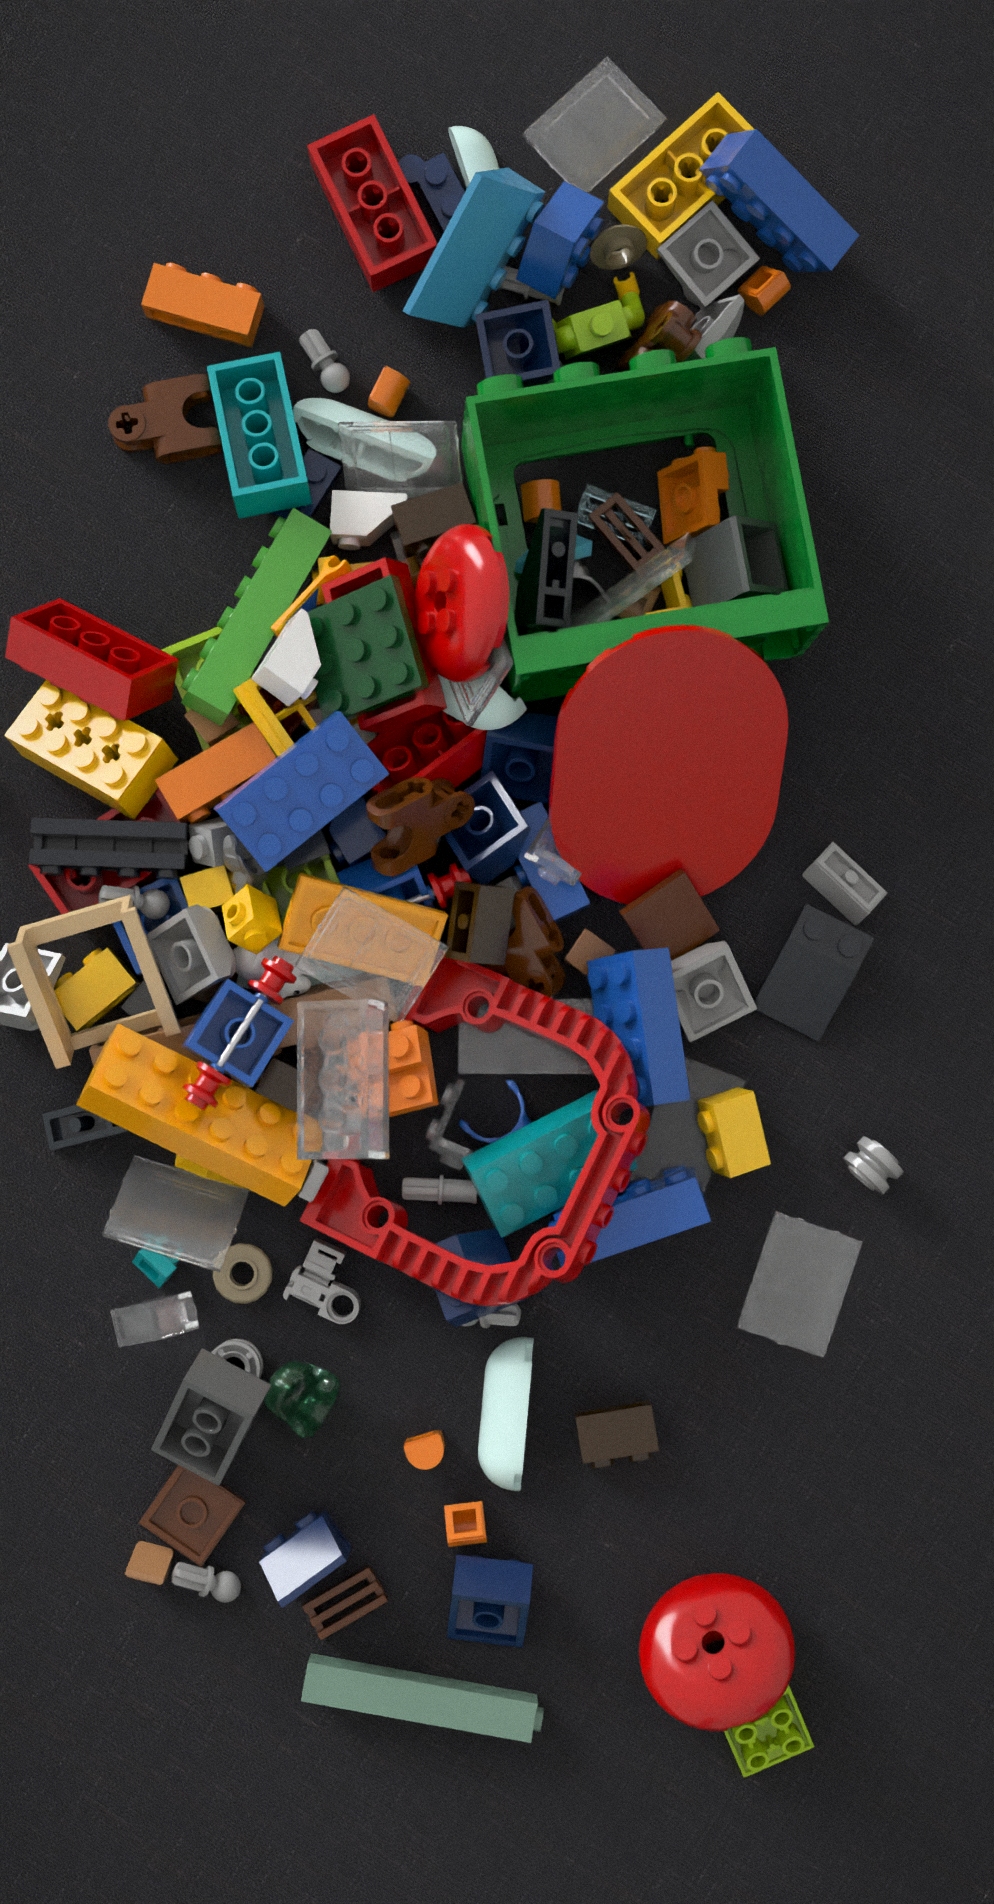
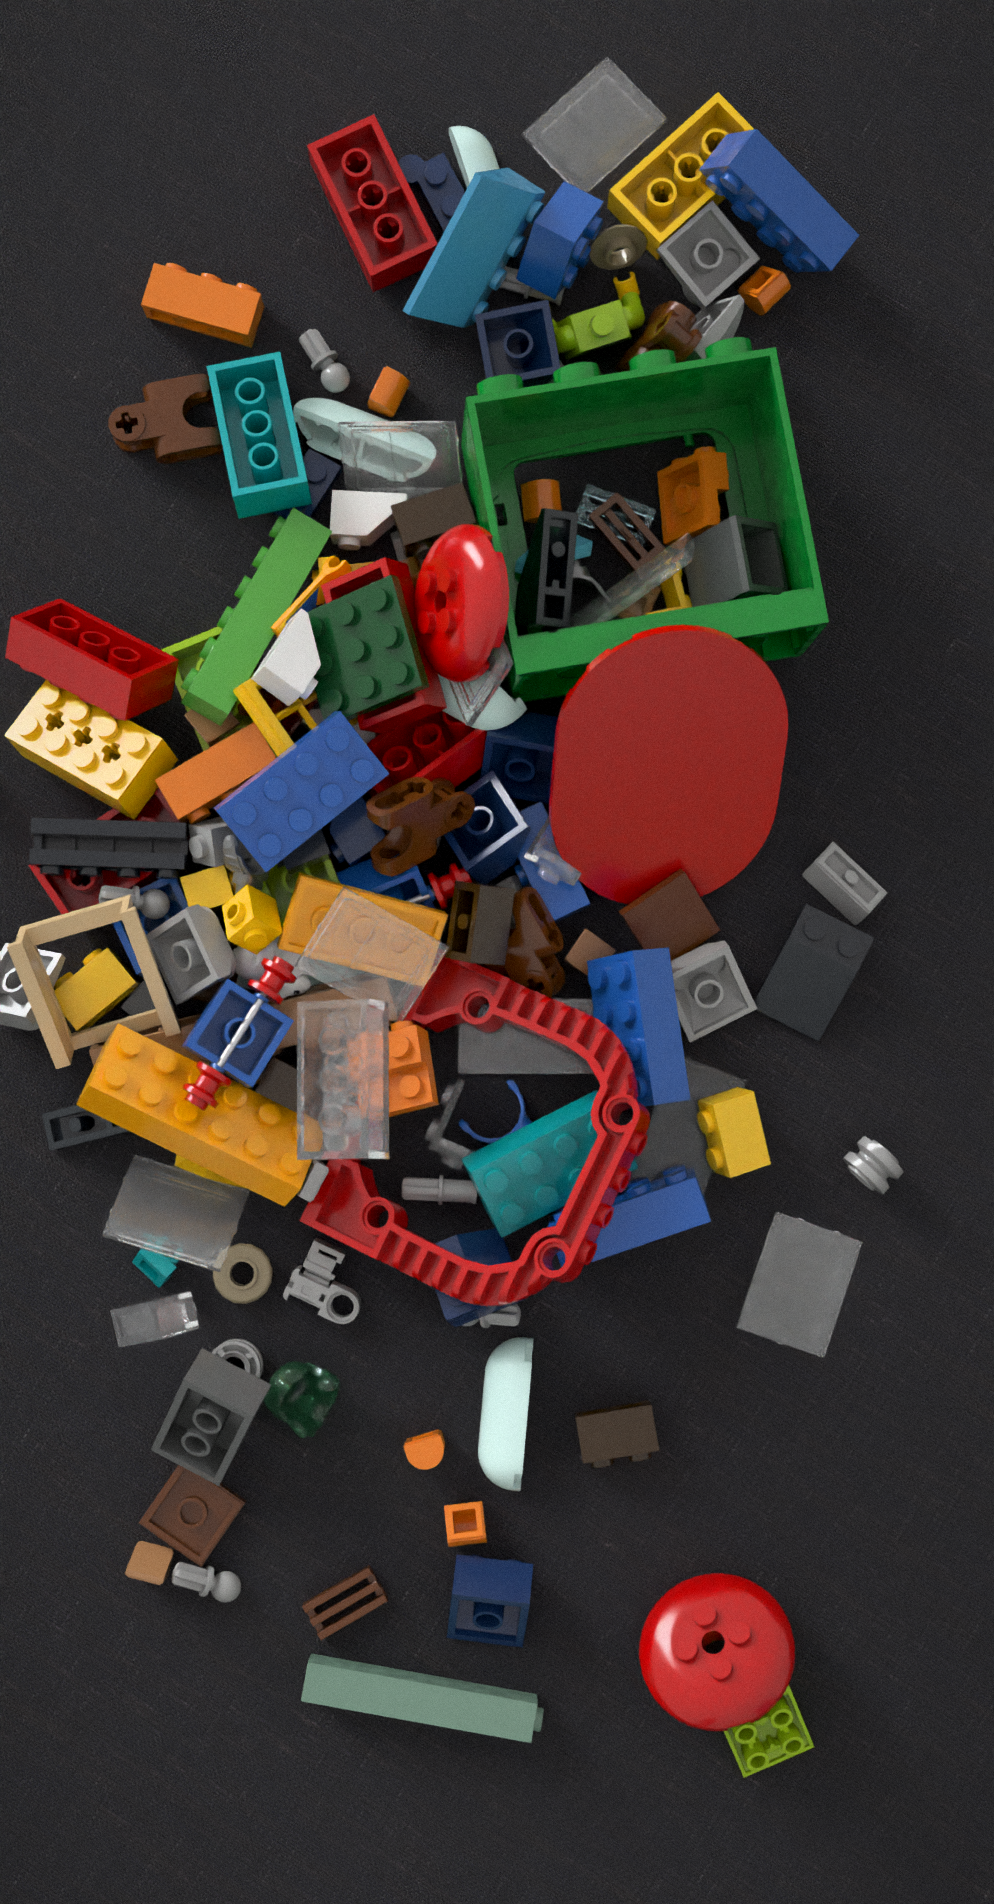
(304, 1556): slope -> none

